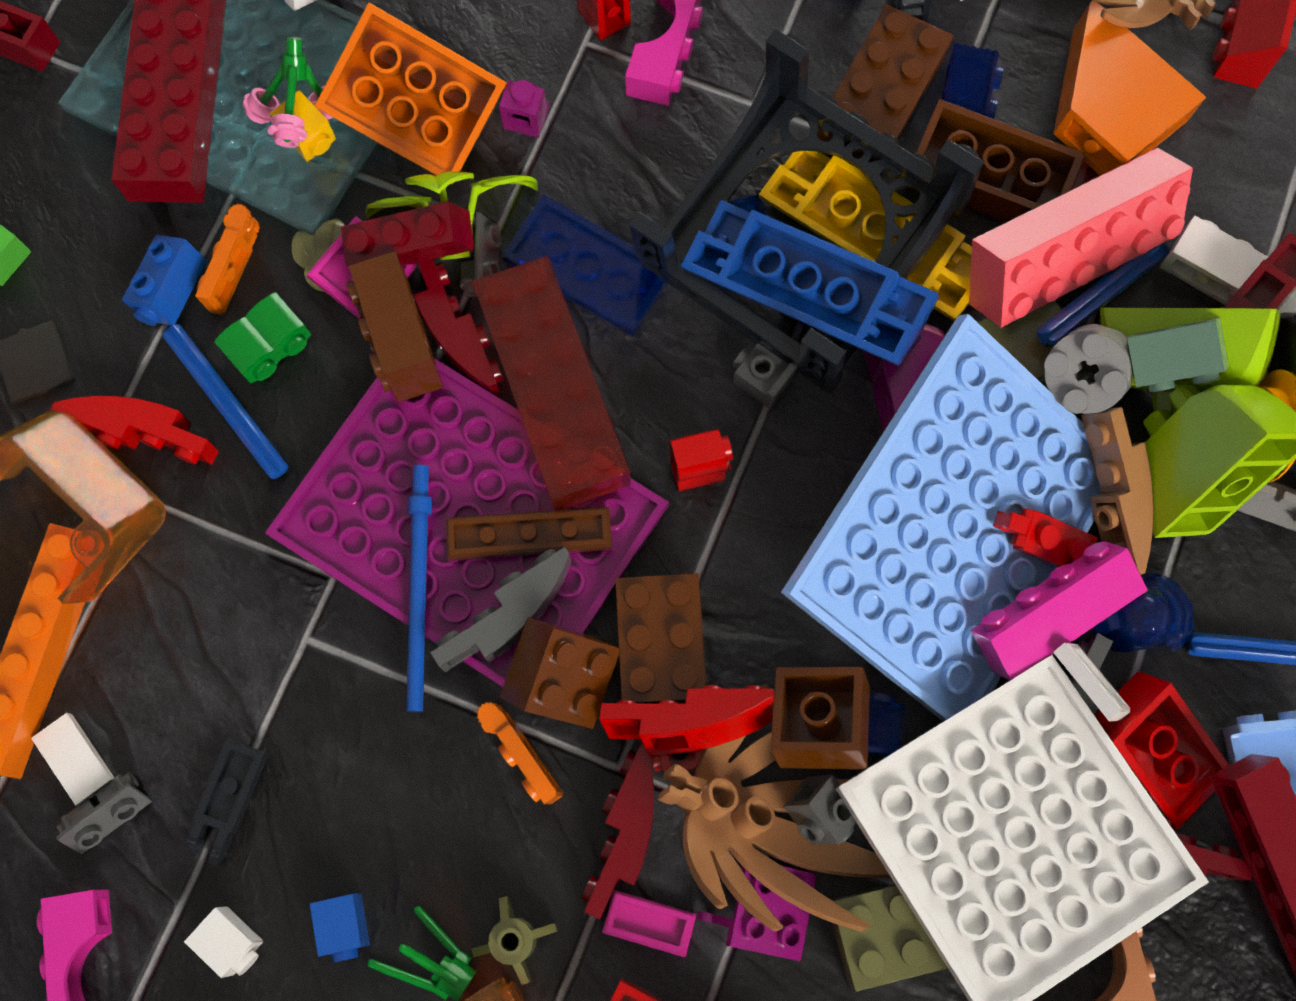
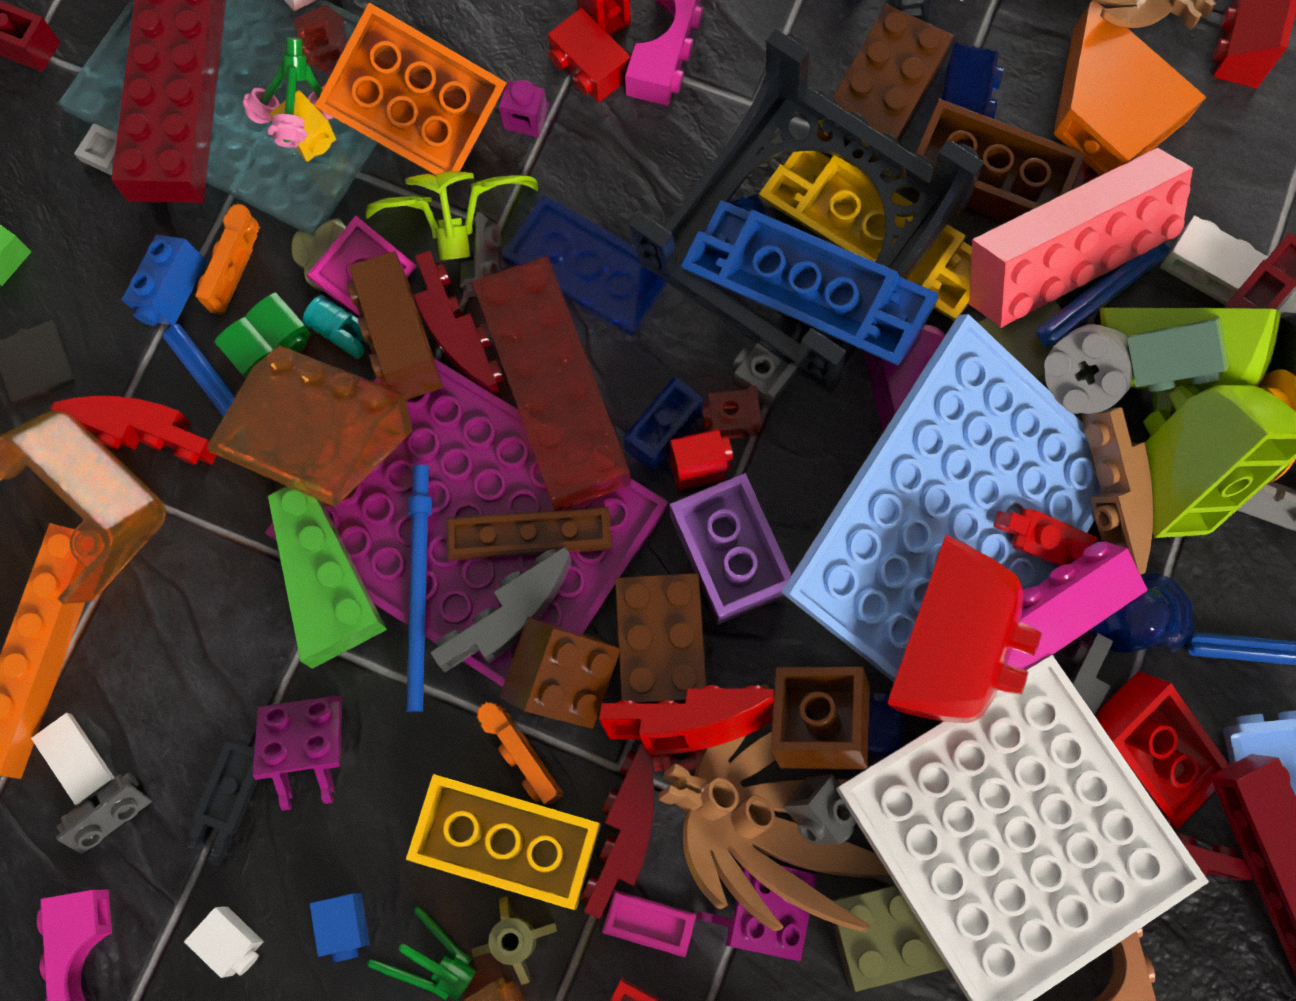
(98, 148): none -> light grey plate
(297, 739): none -> magenta plate
(311, 425): none -> clear orange slope
(322, 37): none -> clear red brick
(322, 584): none -> bright green wedge
(335, 325): none -> teal hinge
(413, 234): dark red brick -> none
(504, 842): none -> yellow brick
(588, 55): none -> red brick
(662, 421): none -> clear blue brick
(731, 548): none -> medium lavender brick
(743, 423): none -> clear red brick
(964, 639): none -> red hips
(1092, 681): white tile -> none

